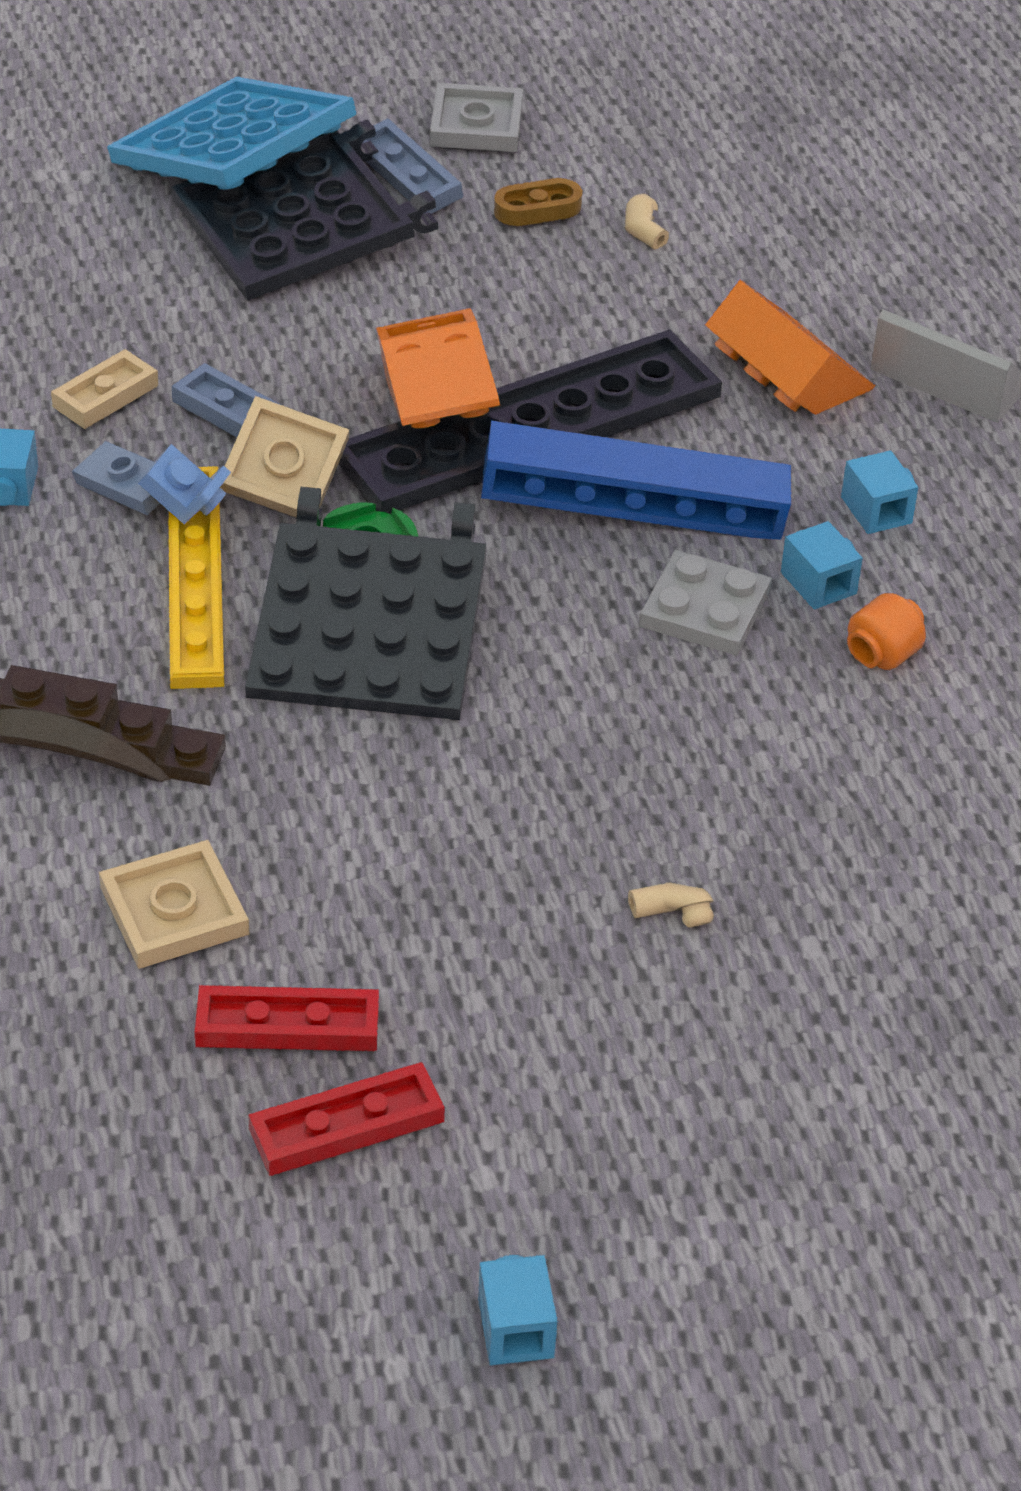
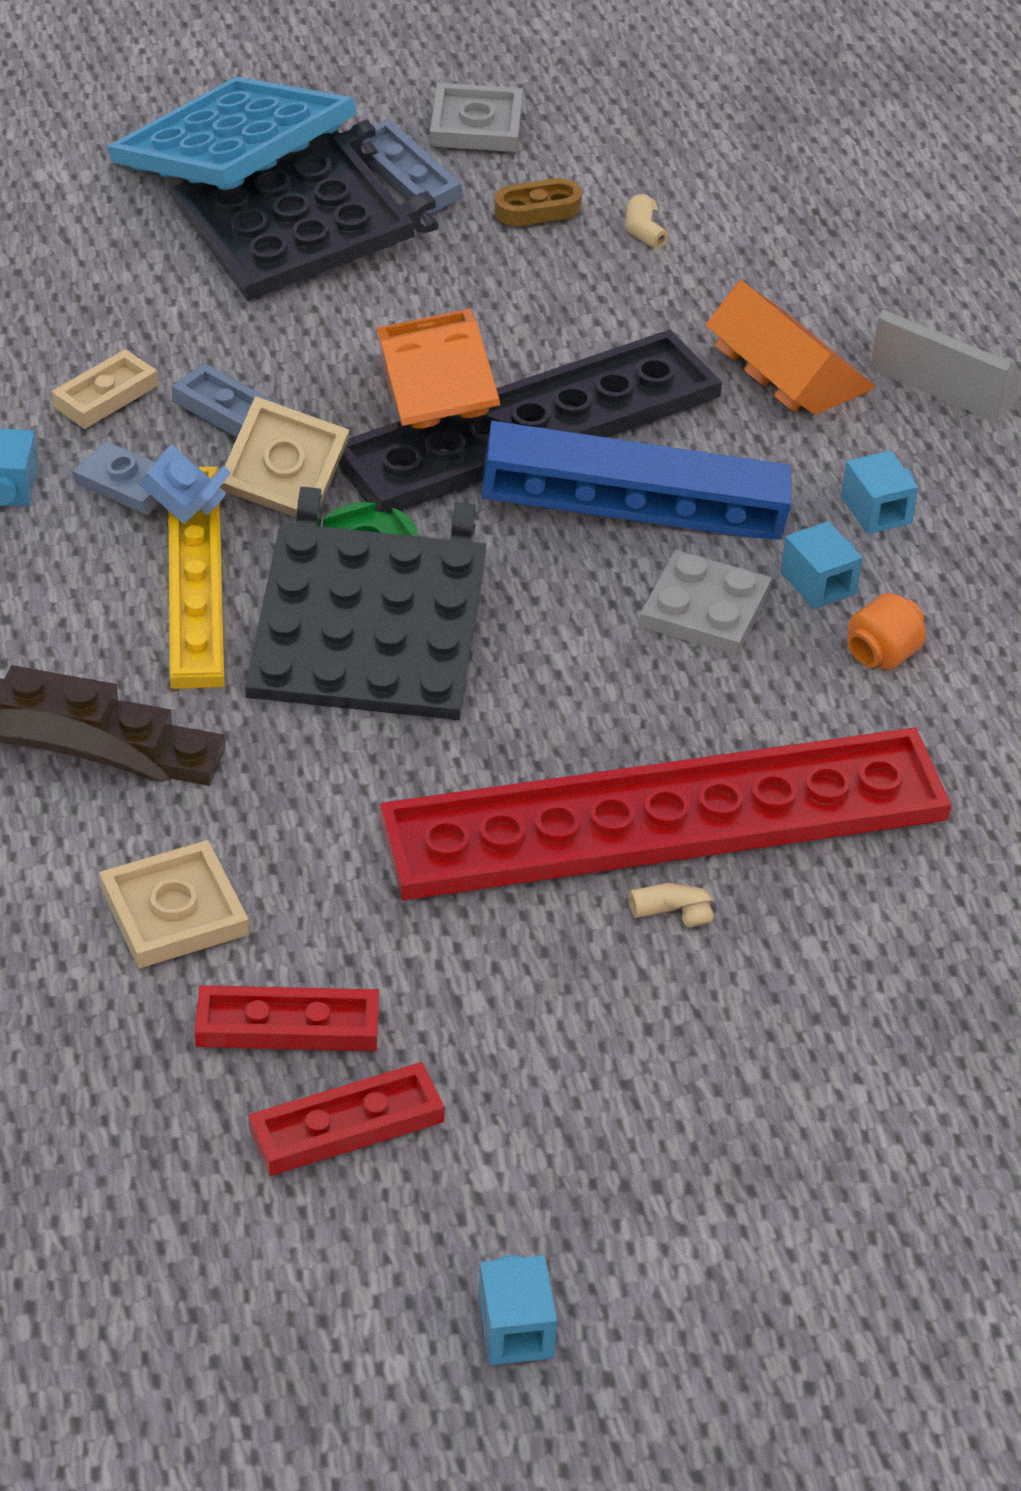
(661, 813): none -> red plate

